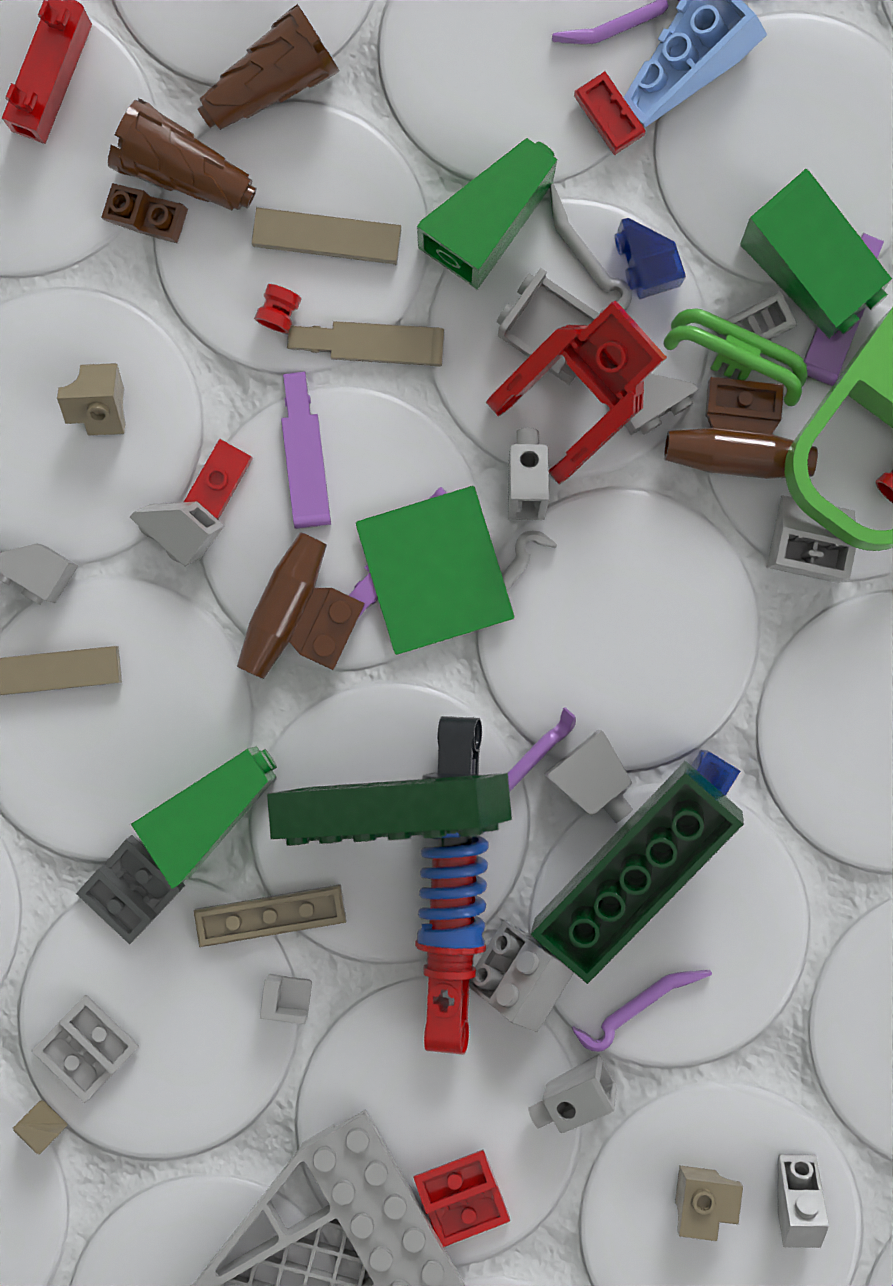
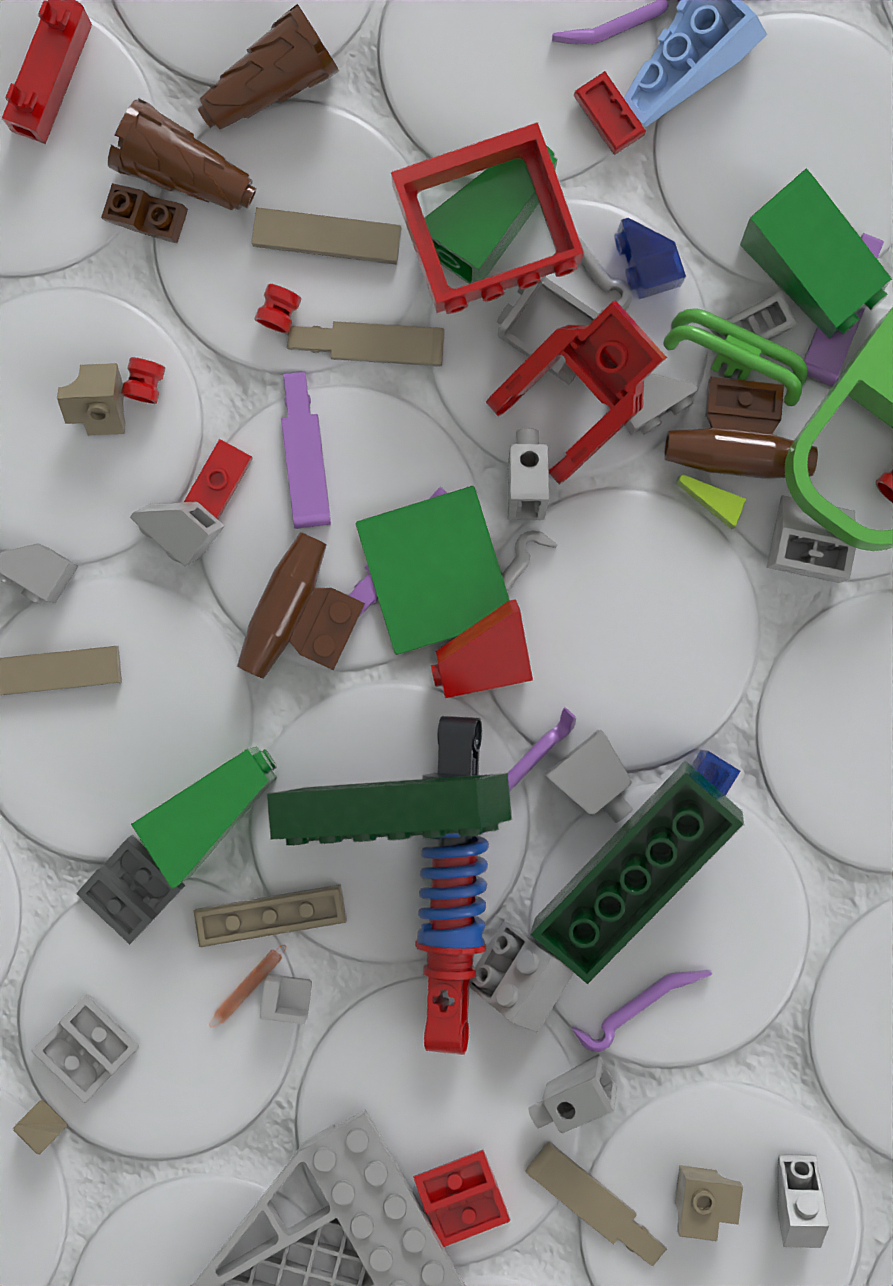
(143, 380): none -> red wheel
(223, 1015): none -> orange piece
(485, 655): none -> red slope
(521, 143): none -> red piece
(593, 1202): none -> dark tan piece
(719, 502): none -> lime piece

